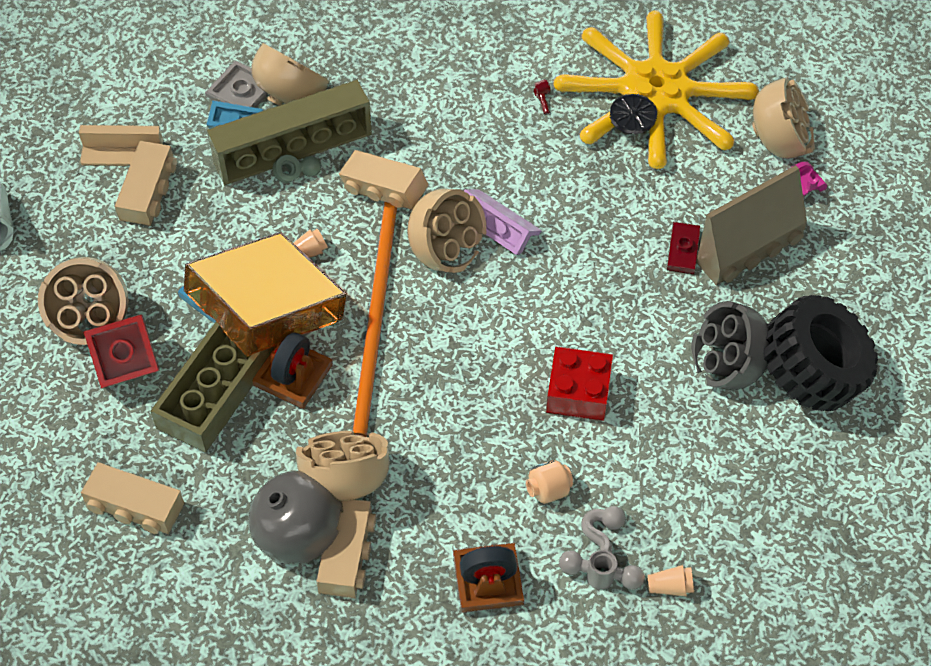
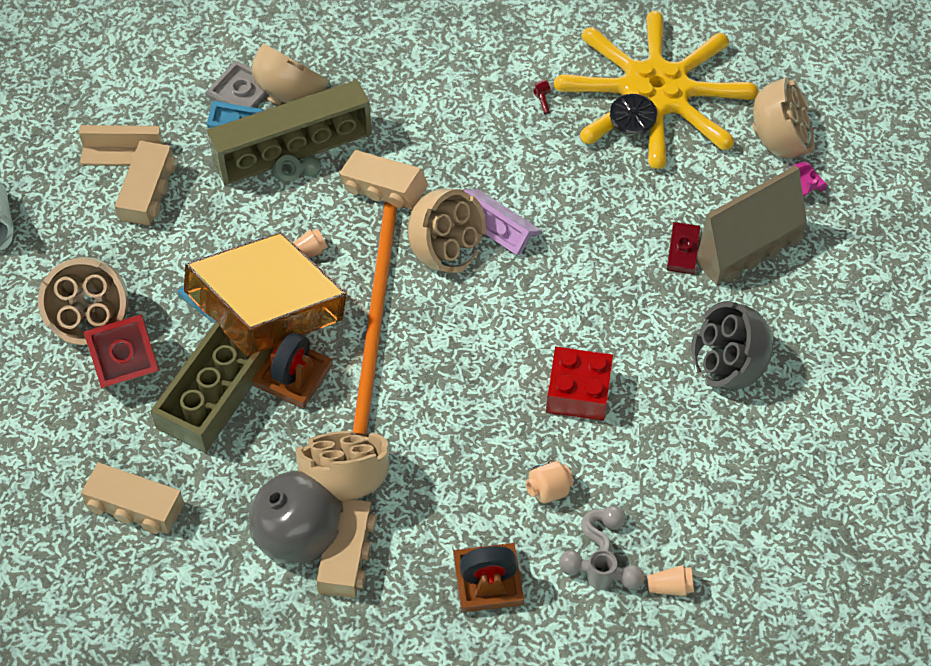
(820, 353): black tyre -> none

